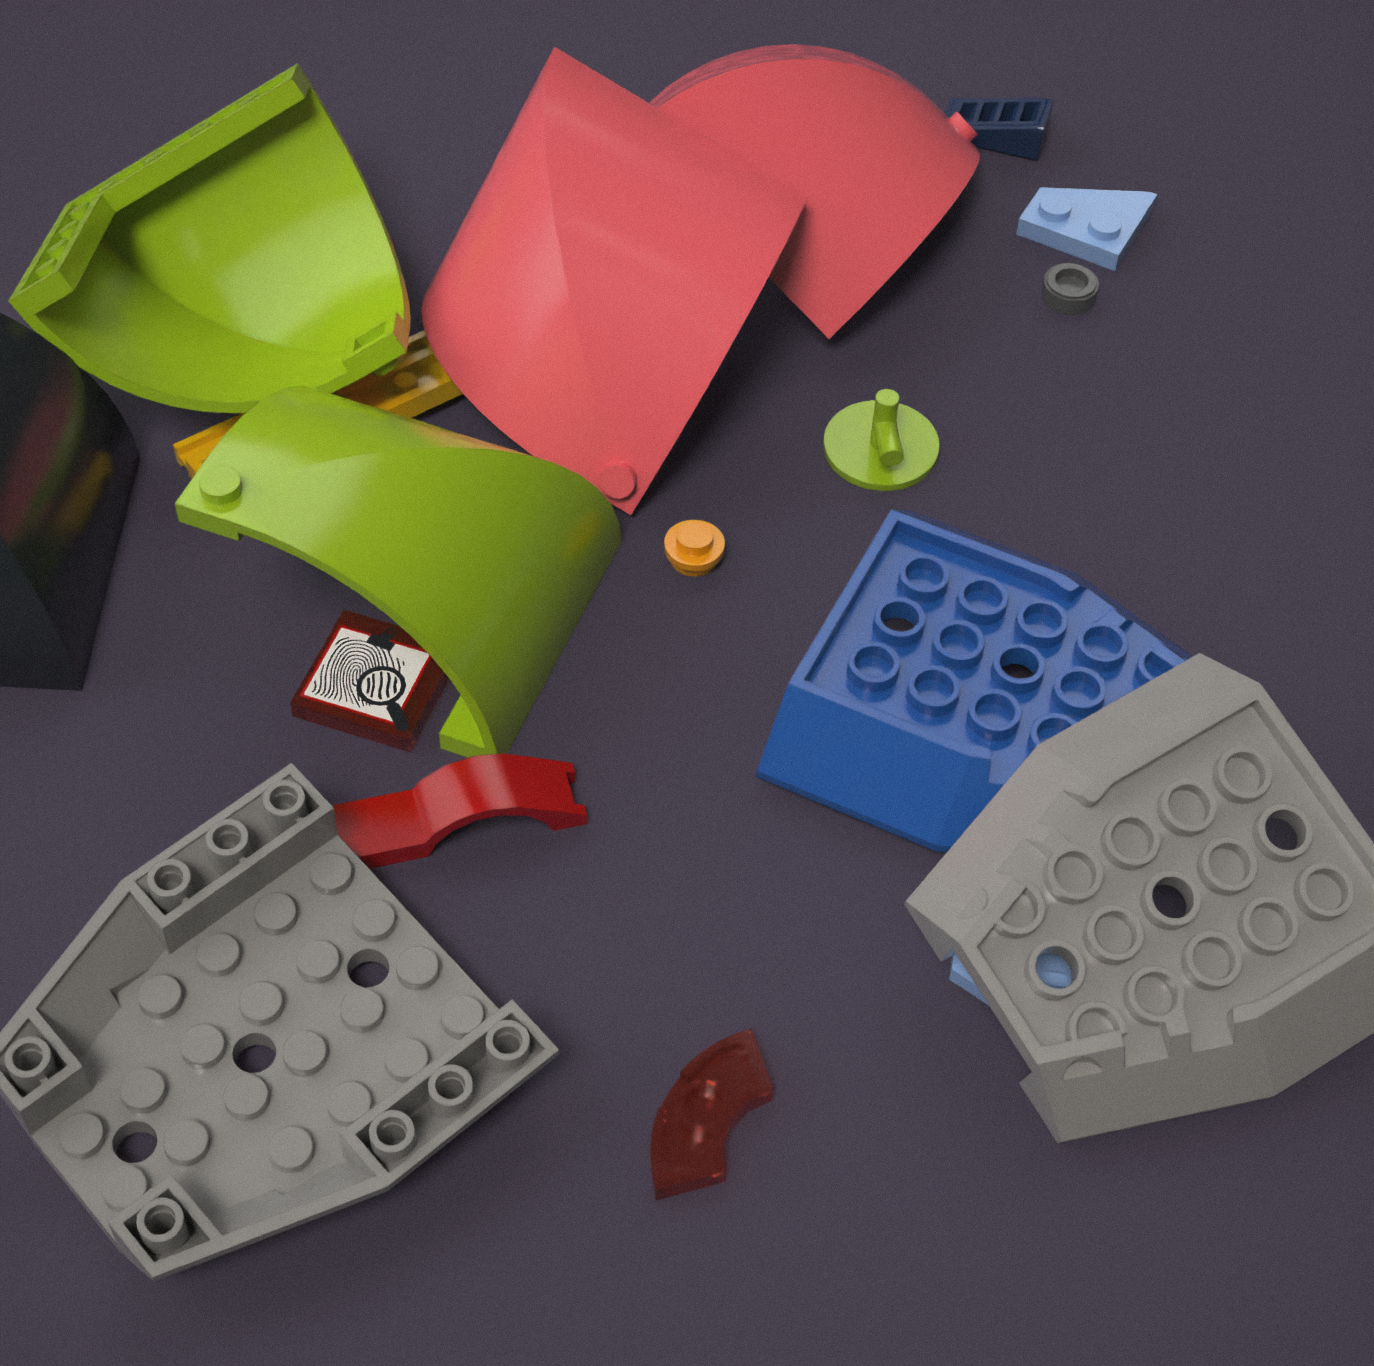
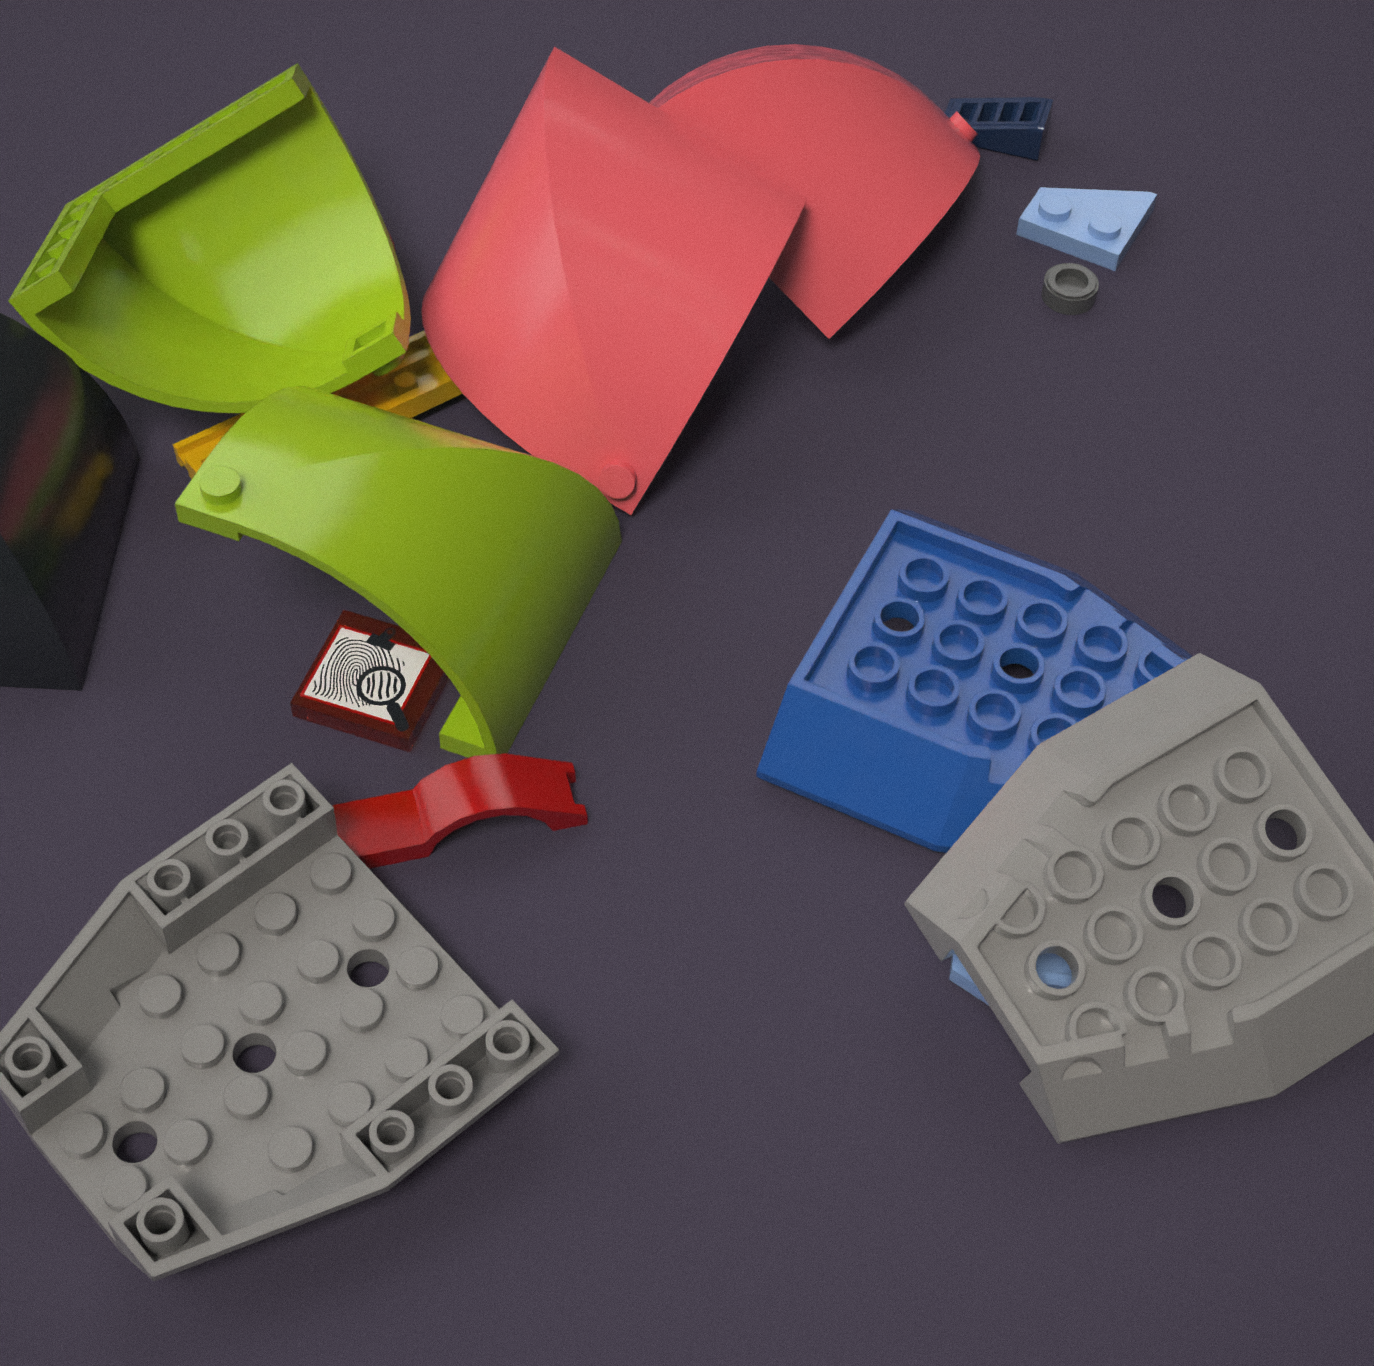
(694, 547): light orange plate -> none
(701, 1112): clear red tile -> none
(881, 444): lime shield -> none

